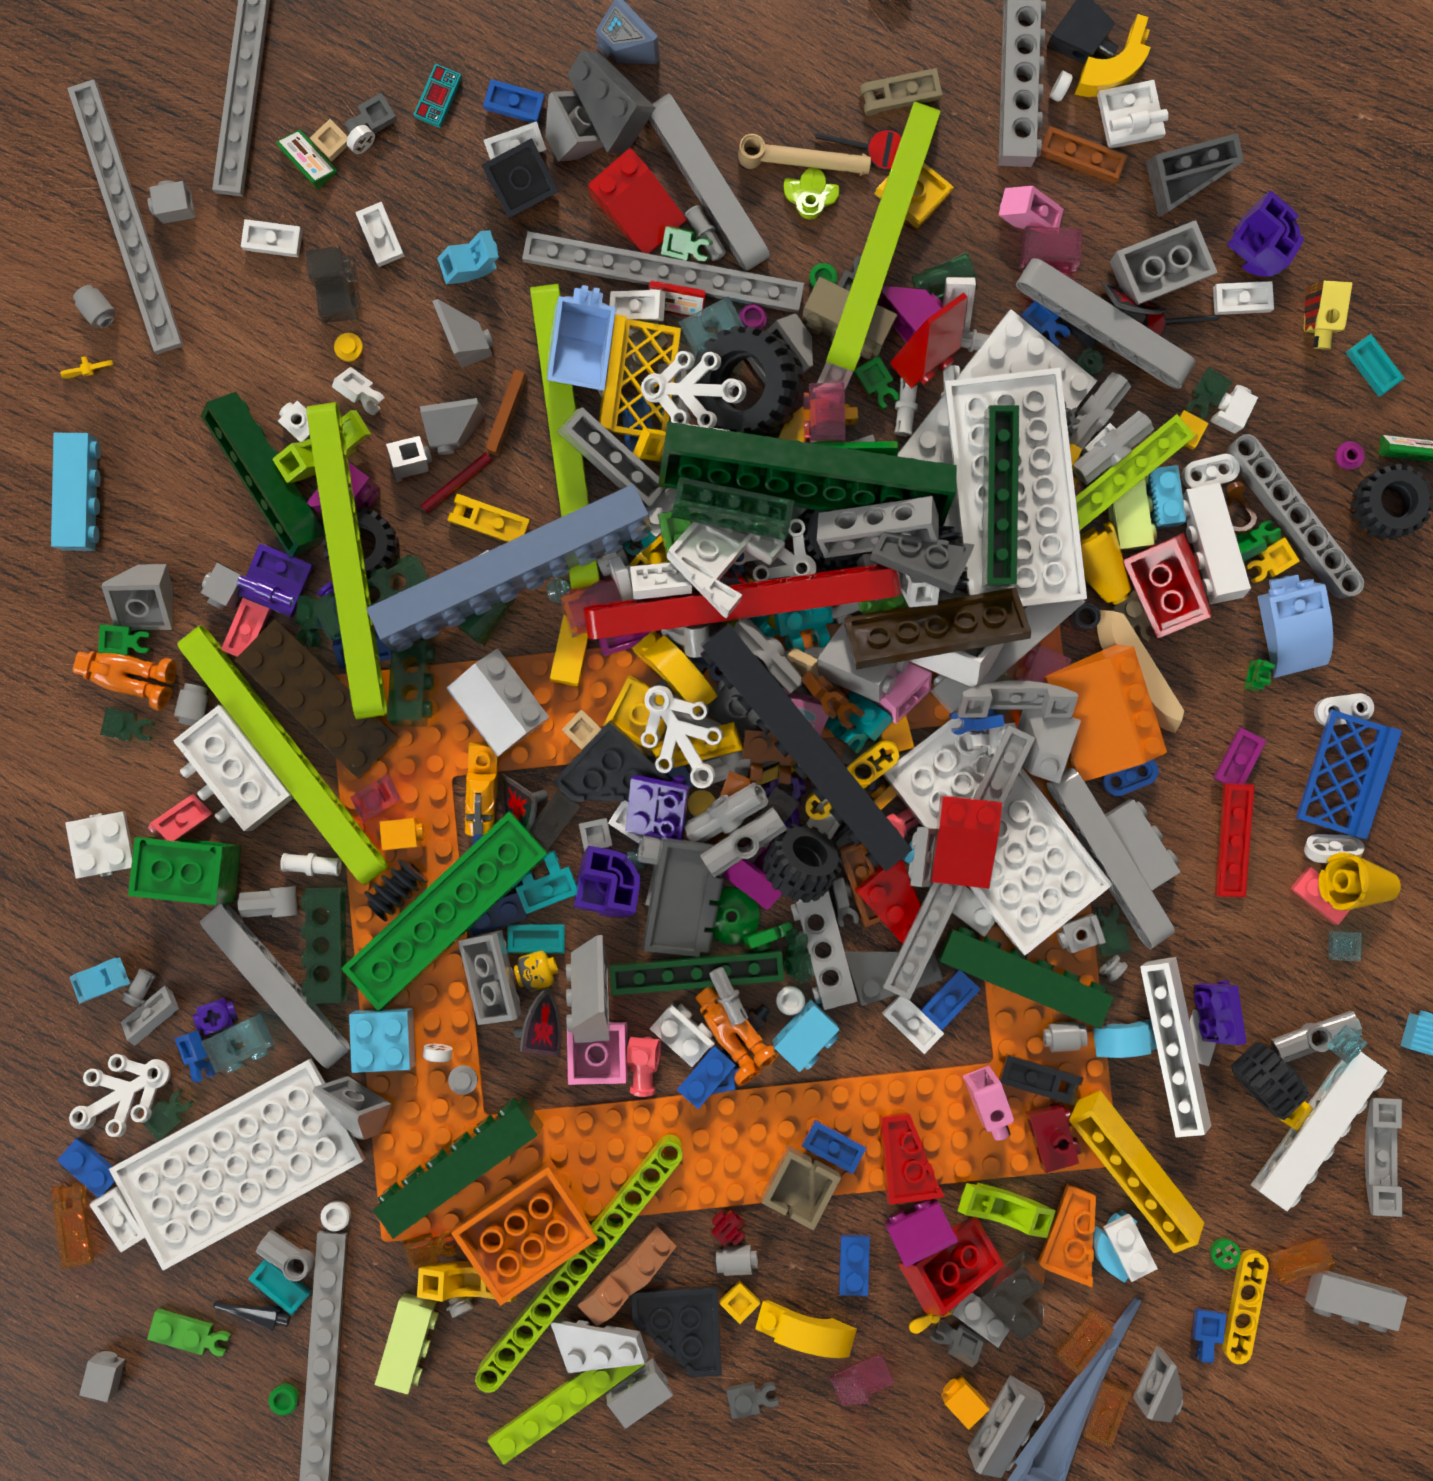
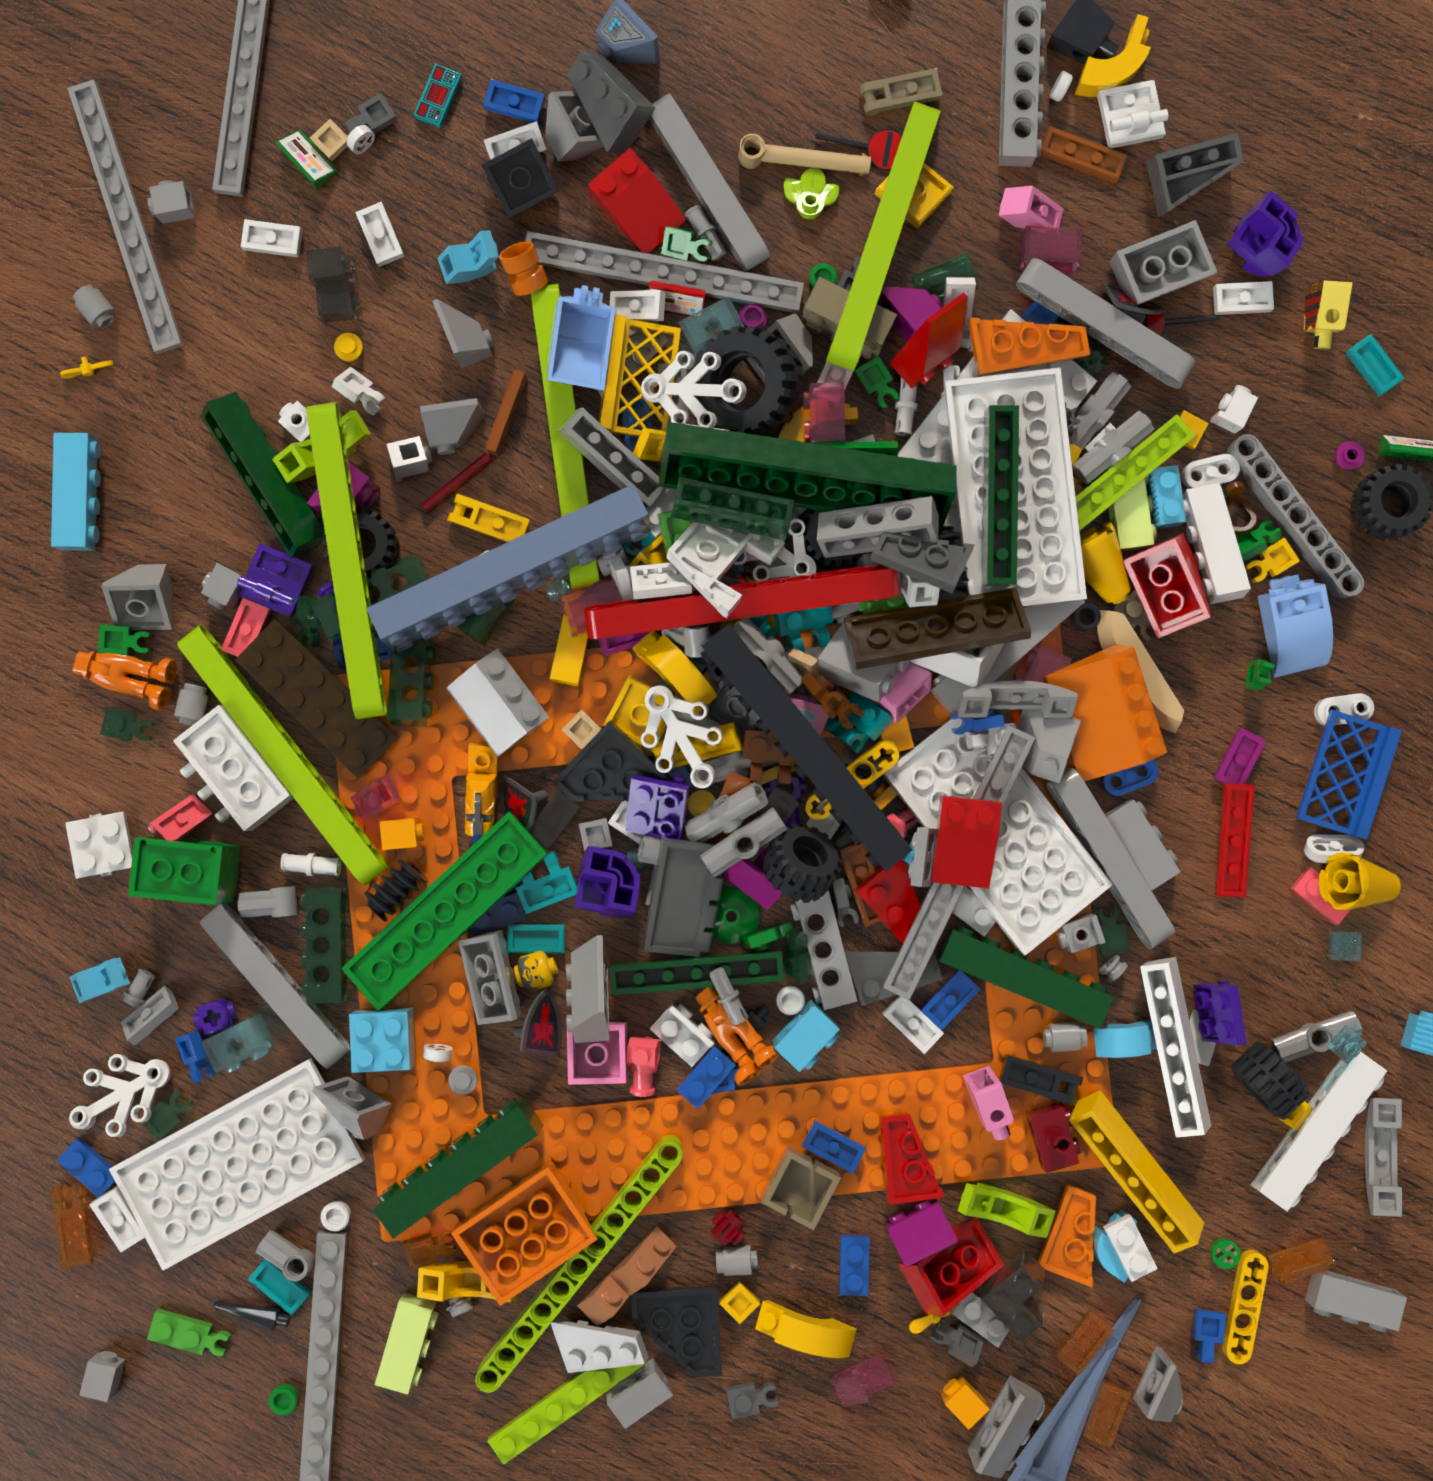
(521, 263): none -> orange wheel
(1014, 345): none -> orange wing
(1209, 391): clear green plate -> none

